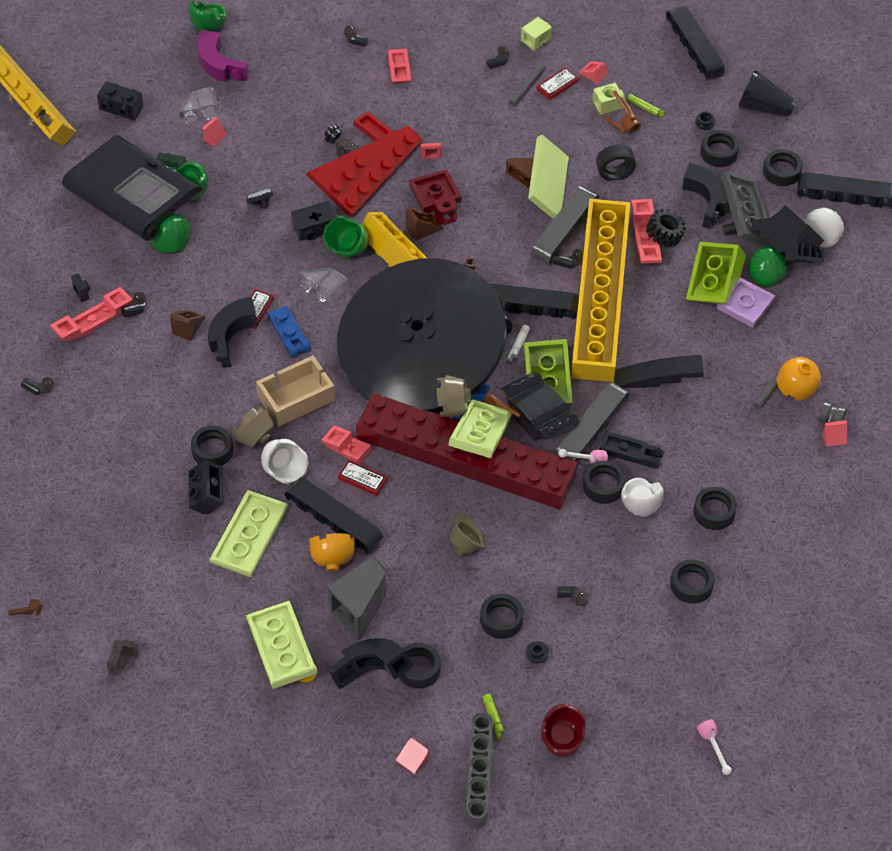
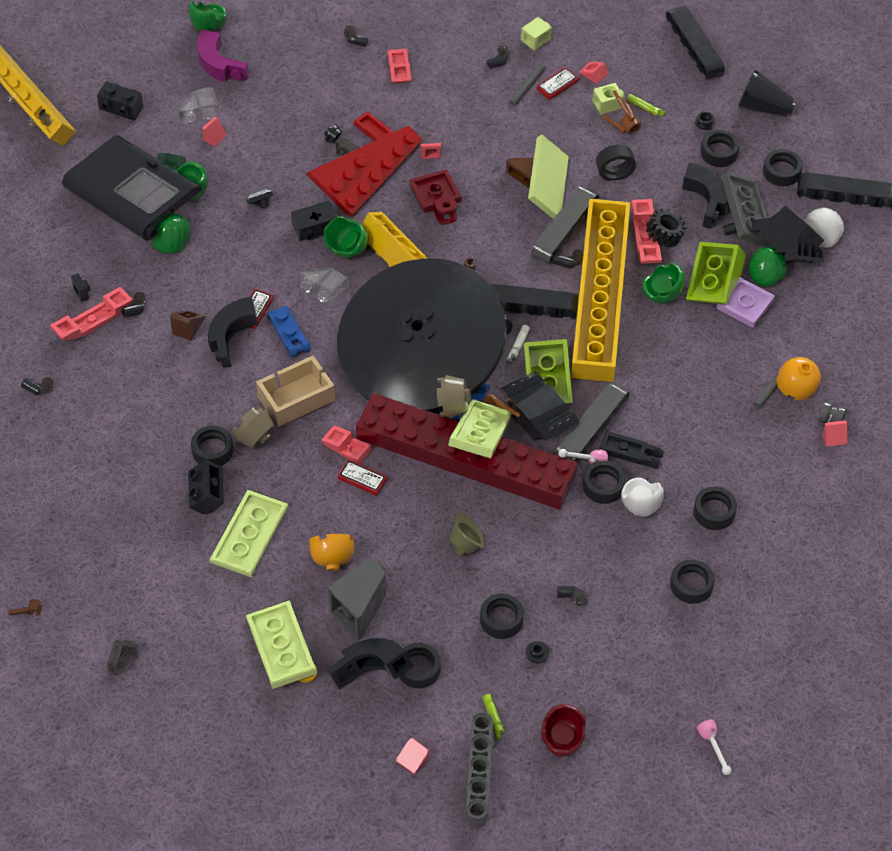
(284, 460): white piece -> none
(333, 513): black beam -> none
(421, 223): reddish brown slope -> none
(659, 371): black slope -> none
(664, 284): none -> green piece

